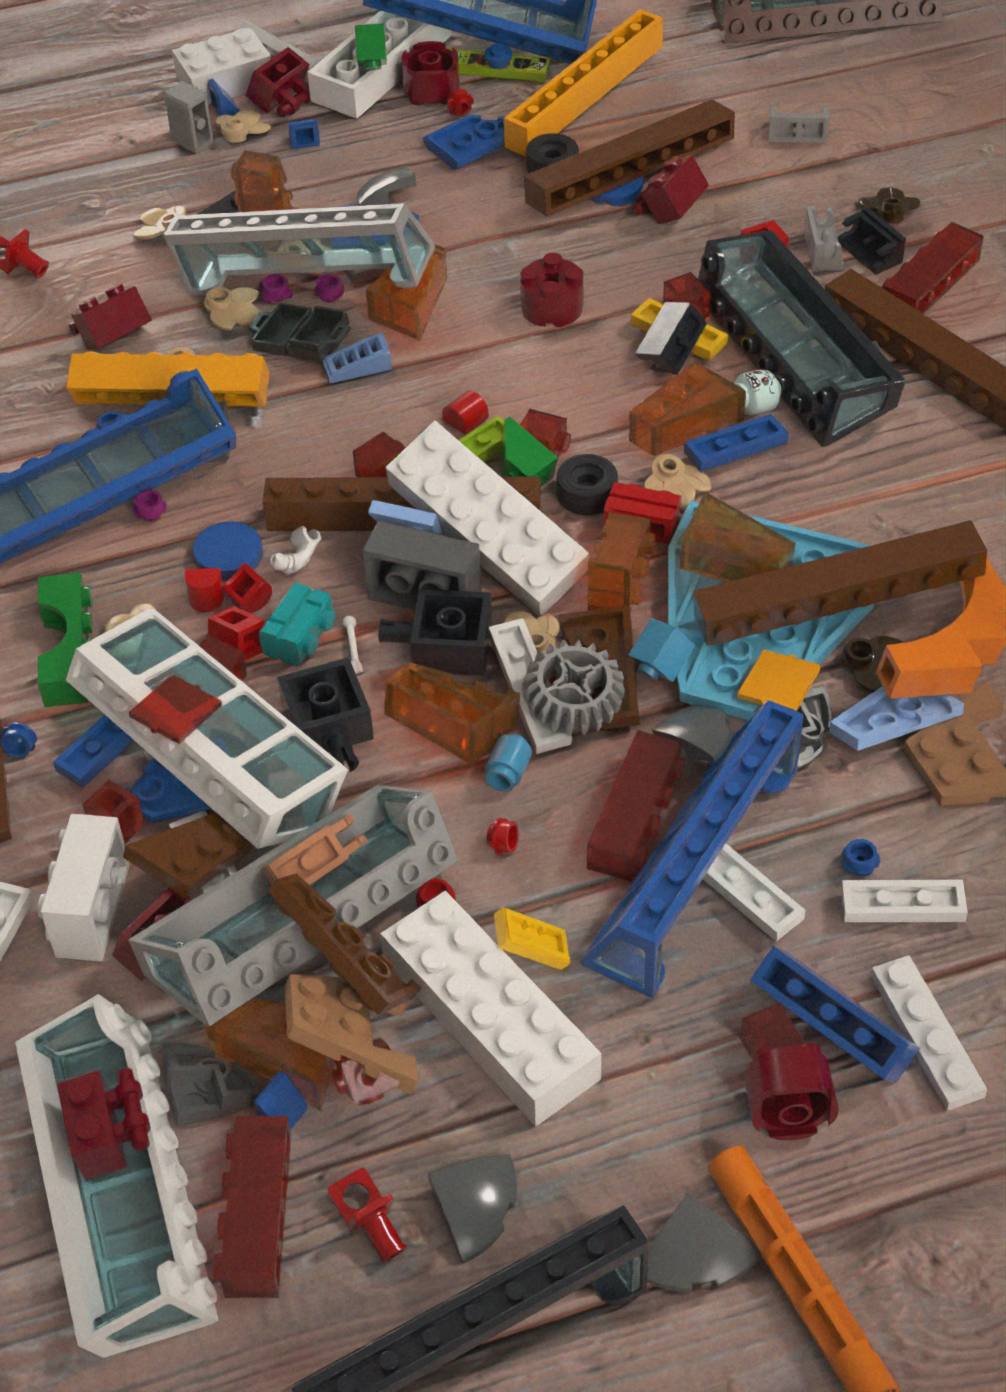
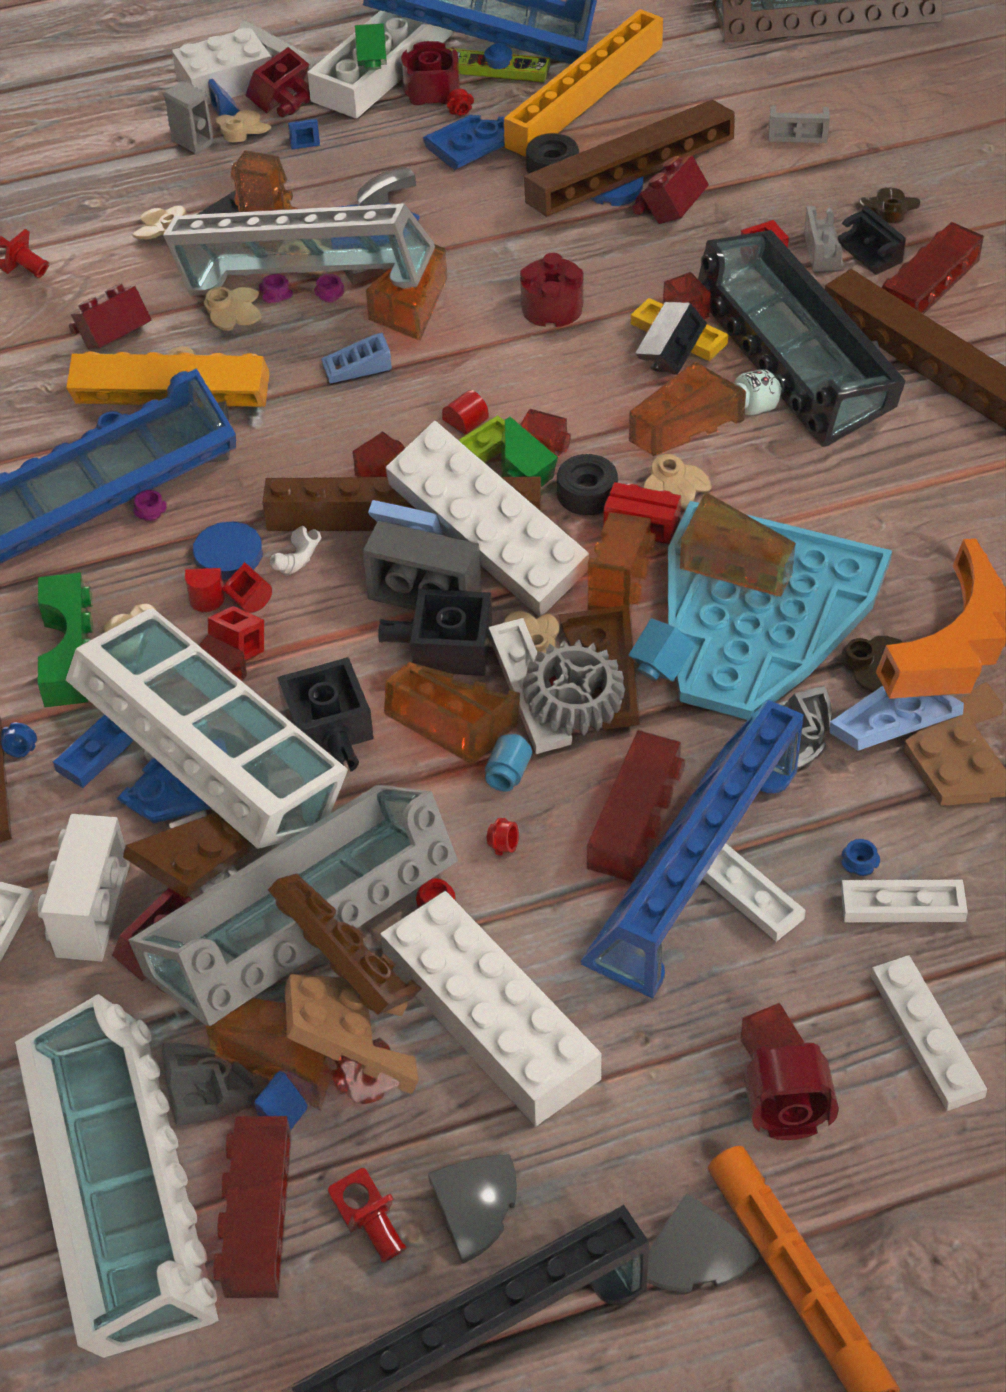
(92, 1121): dark red brick -> none
(117, 802): clear red brick -> none
(175, 709): clear red piece -> none
(297, 624): teal brick -> none
(299, 331): pearl dark grey piece -> none
(315, 854): nougat hinge -> none
(349, 623): white hinge -> none
(531, 938): yellow plate -> none
(700, 731): dark grey brick -> none
(735, 442): blue plate -> none
(779, 680): light orange piece -> none
(835, 1014): blue brick -> none
(839, 583): reddish brown brick -> none

